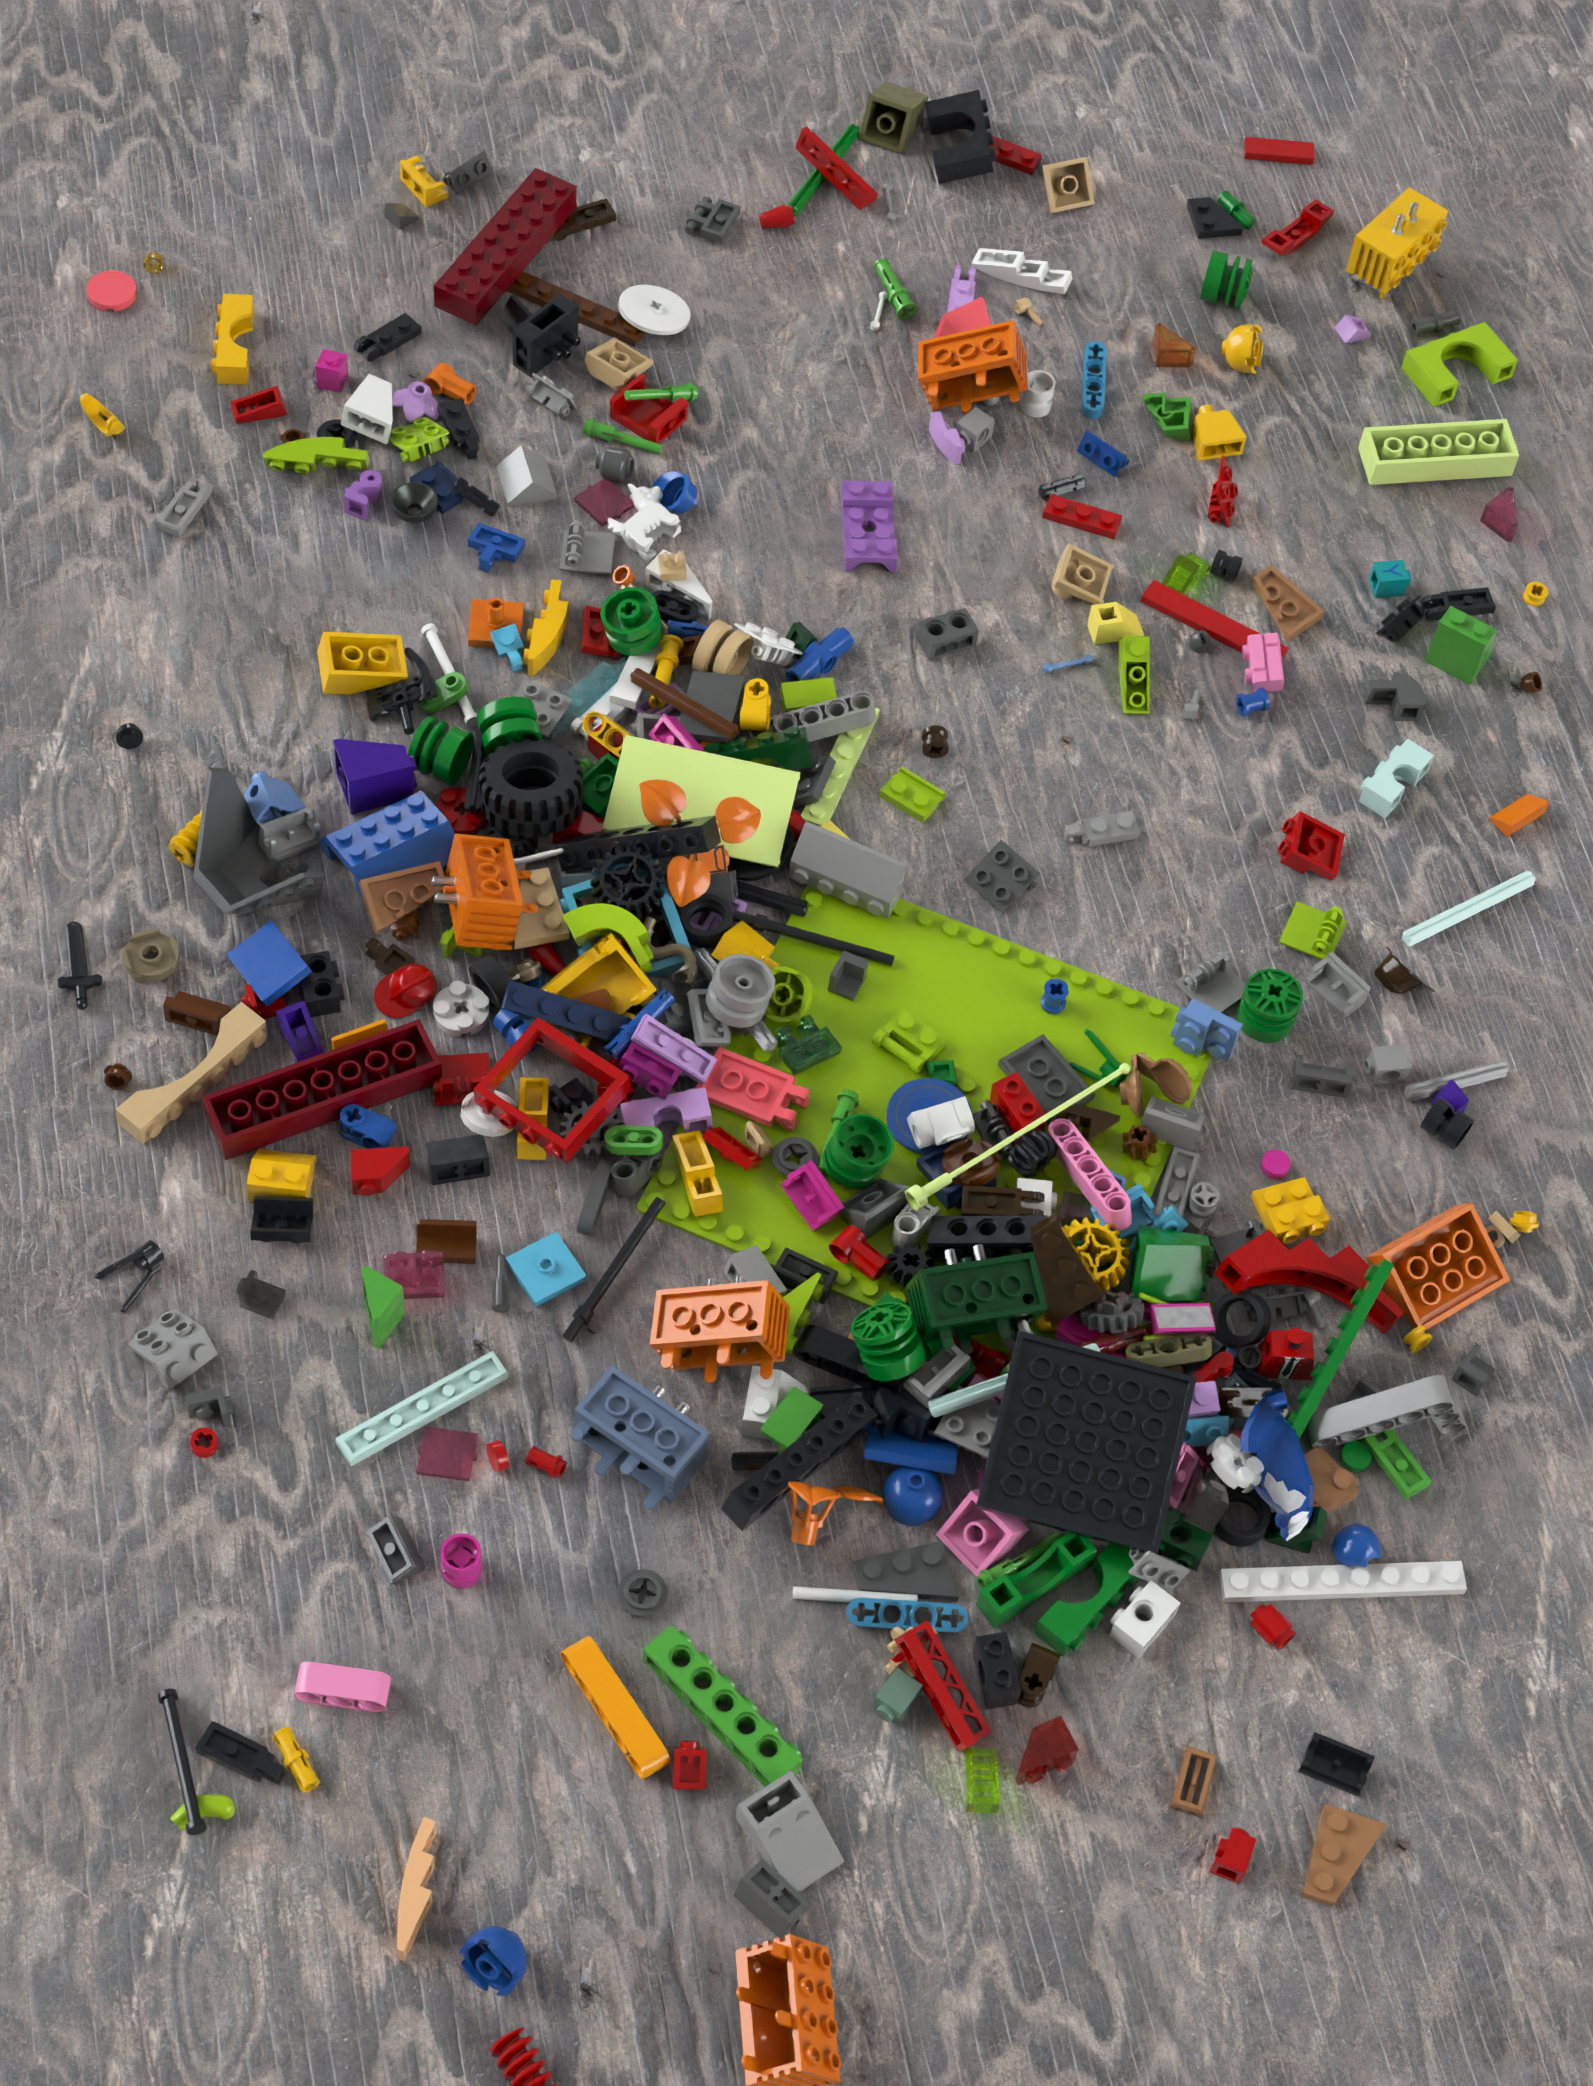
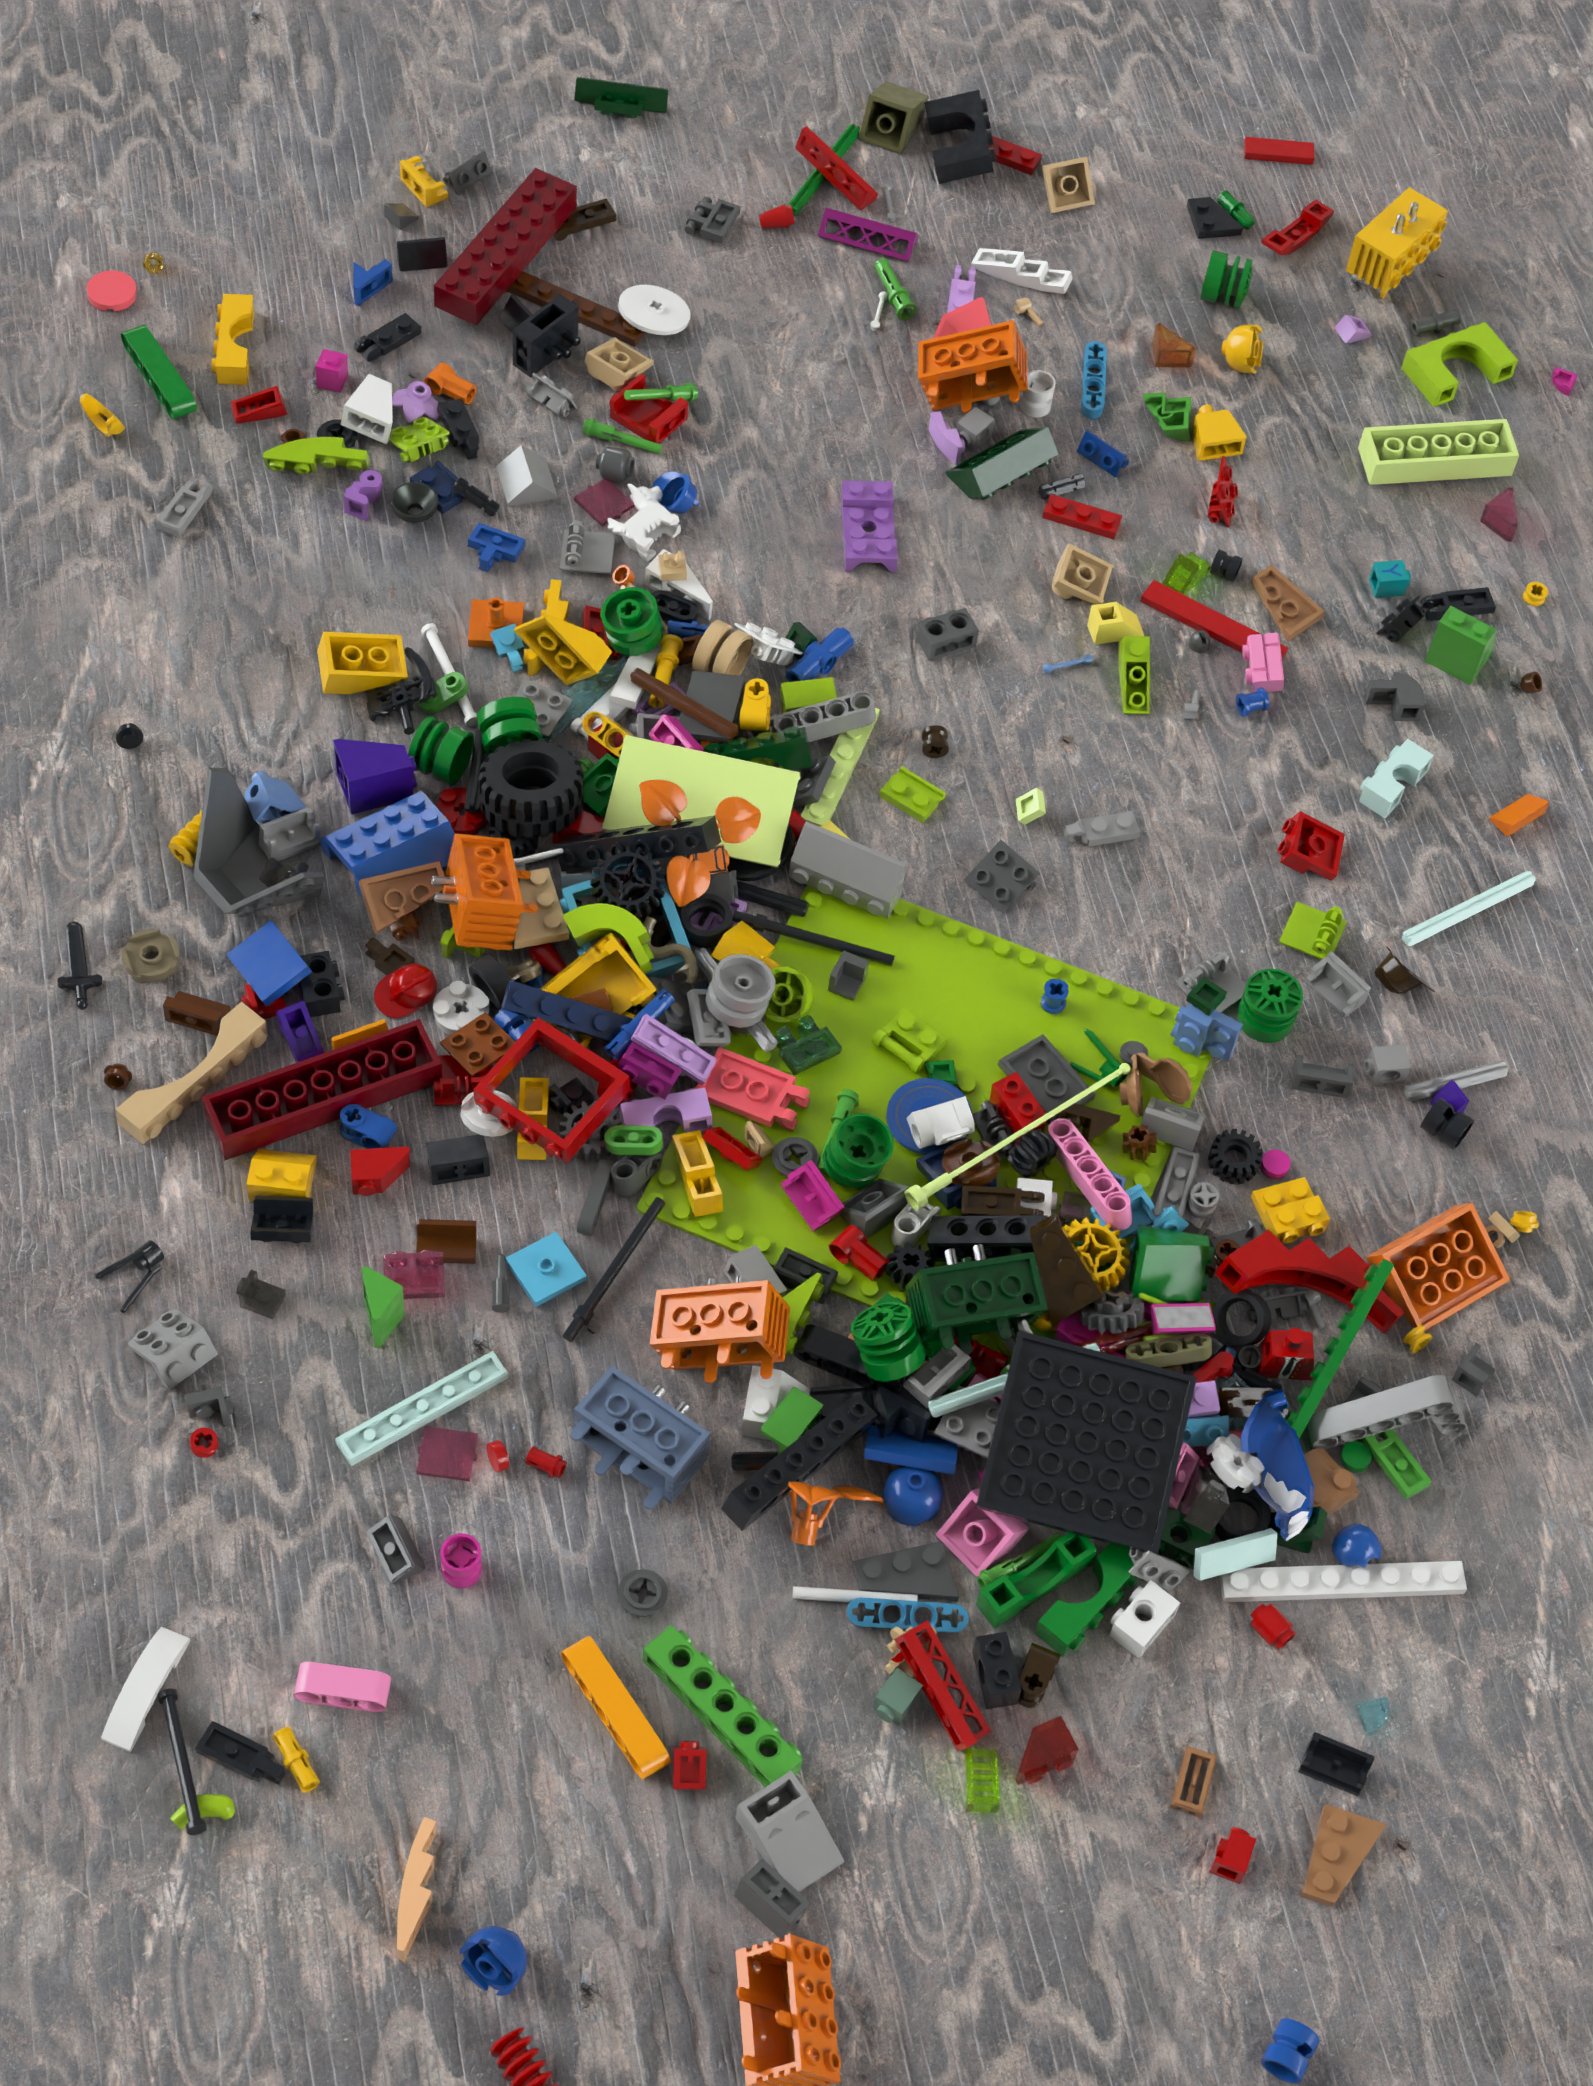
(142, 1688): none -> white slope
(158, 372): none -> green beam
(372, 281): none -> blue slope
(422, 254): none -> black slope
(478, 1044): none -> dark orange hinge
(564, 647): none -> yellow slope
(621, 97): none -> dark green bracket
(870, 226): none -> magenta fence
(1004, 462): none -> slope
(1030, 806): none -> yellowish green plate
(1131, 1048): none -> dark grey plate
(1206, 996): none -> dark green tile
(1226, 1244): none -> reddish brown bush
(1235, 1554): none -> light aqua tile
(1239, 1143): none -> black tyre
(1291, 2048): none -> blue wheel
(1372, 1714): none -> clear light blue tile
(1563, 380): none -> dark pink tile

